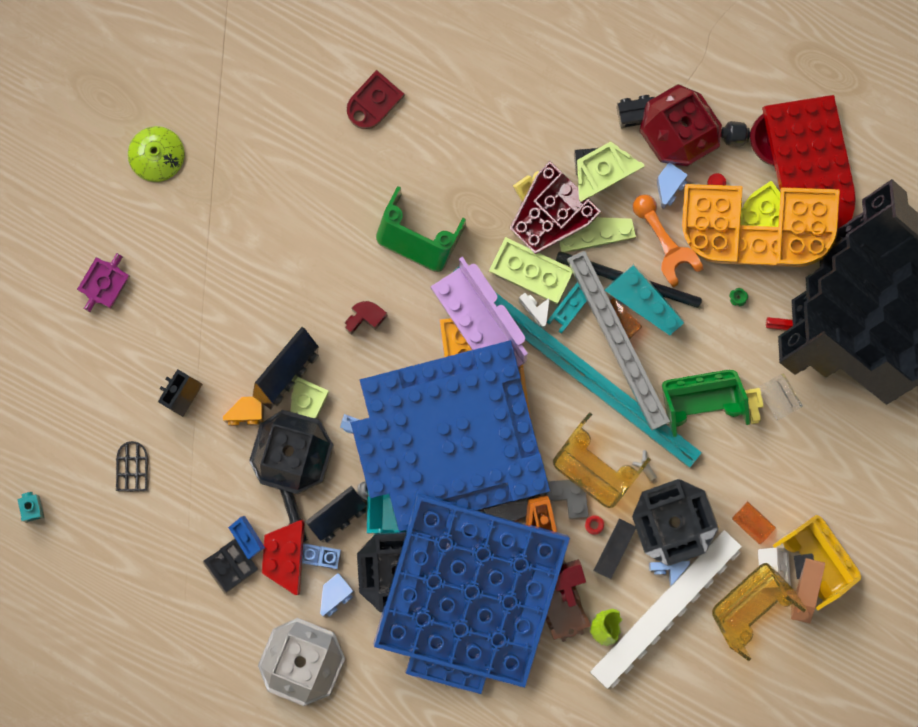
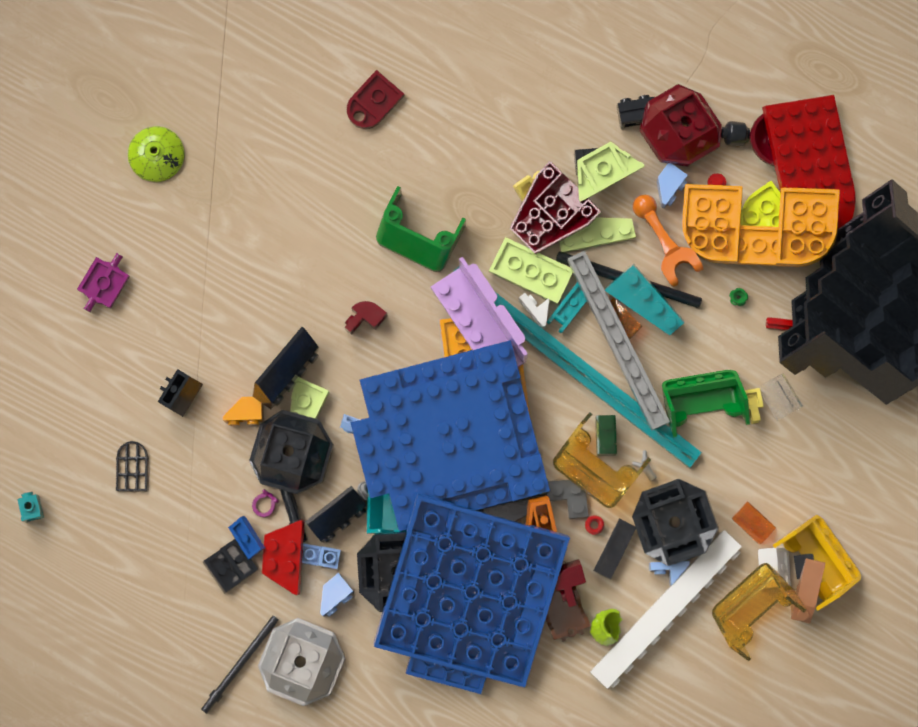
(216, 695): none -> black bar
(273, 500): none -> magenta piece
(605, 435): none -> dark green brick

